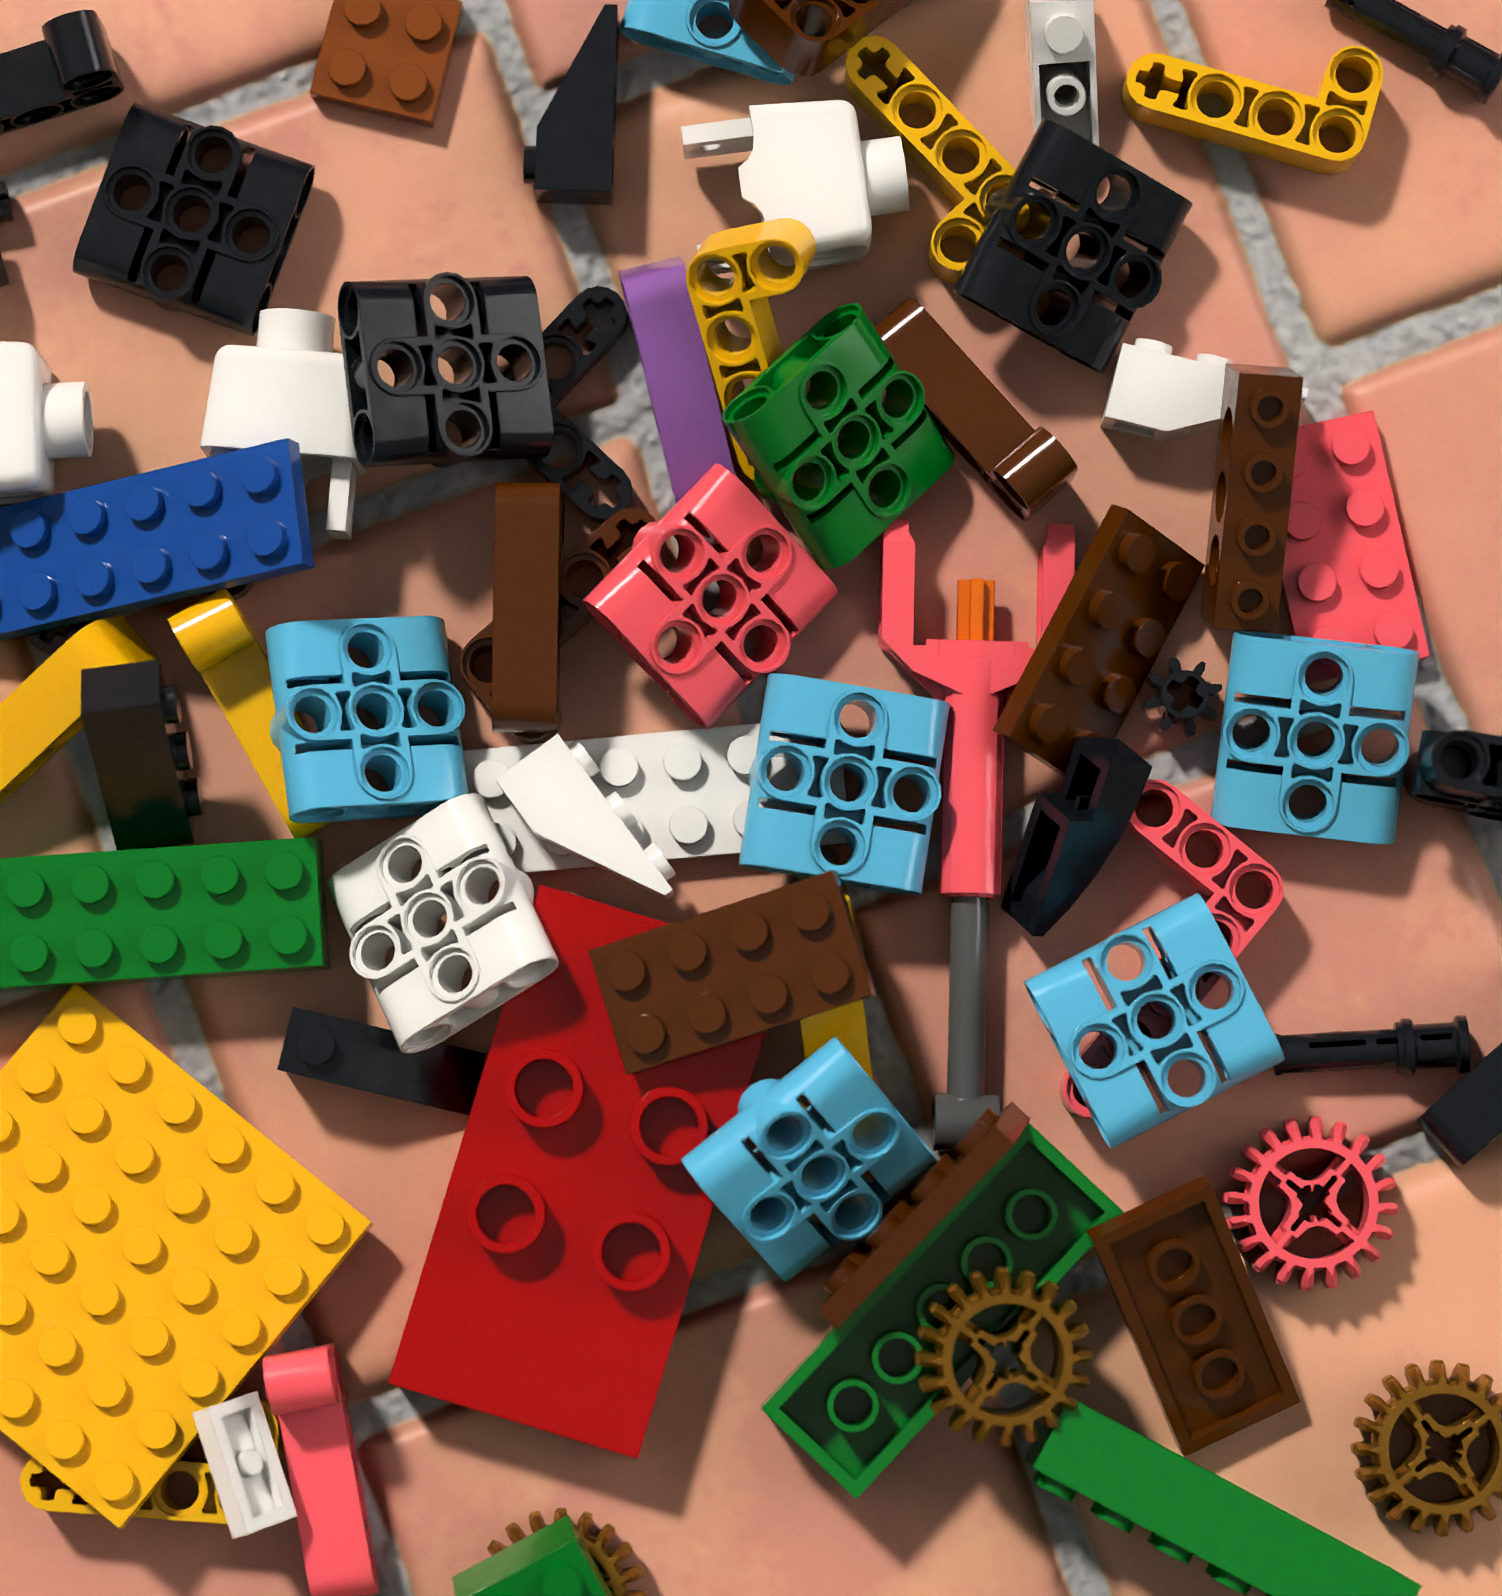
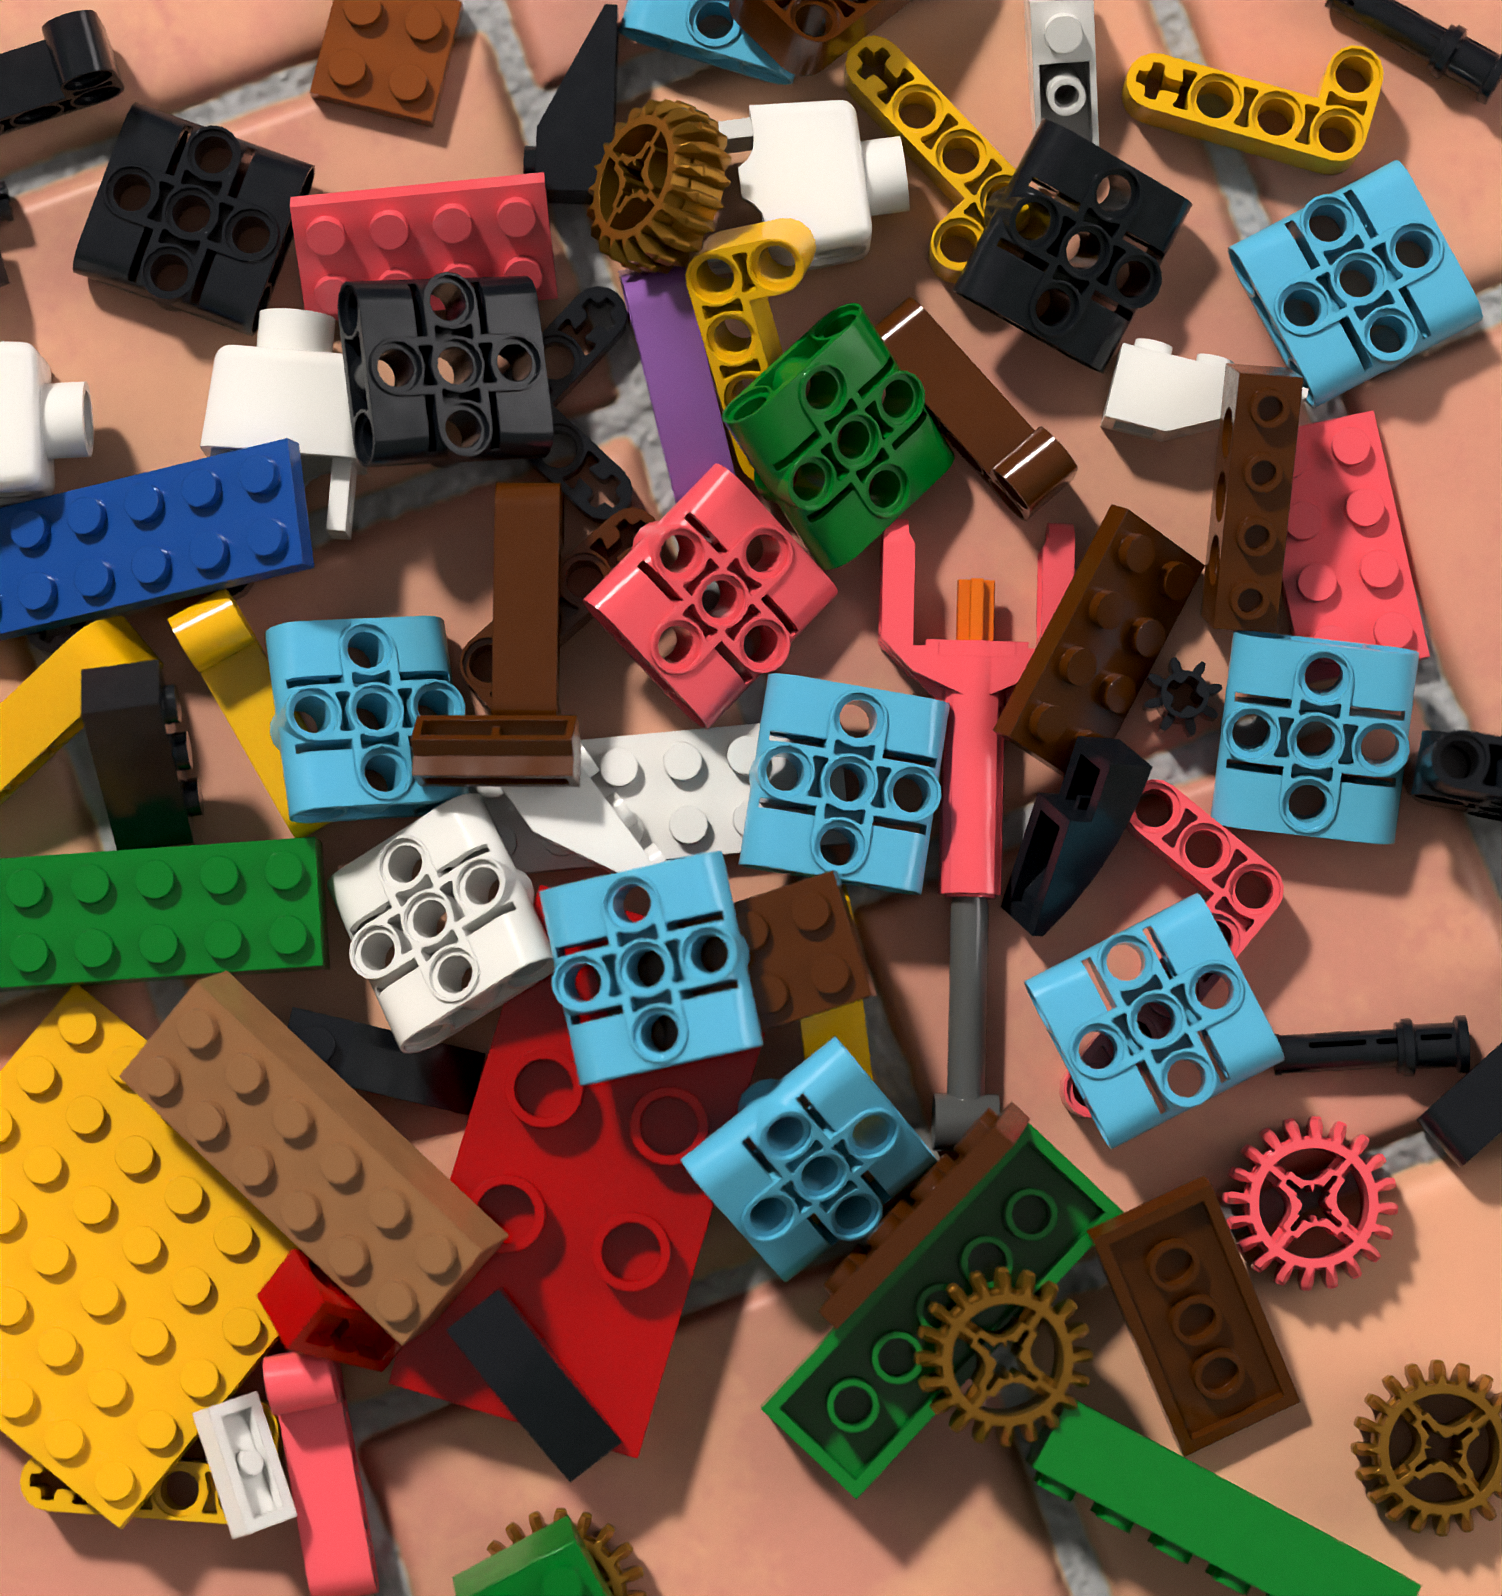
(313, 1156): none -> medium nougat brick
(321, 1318): none -> red brick
(422, 231): none -> coral plate
(496, 751): none -> reddish brown piece
(534, 1384): none -> black slope
(595, 912): none -> medium azure connector
(659, 186): none -> pearl gold gear
(1417, 303): none -> medium azure connector

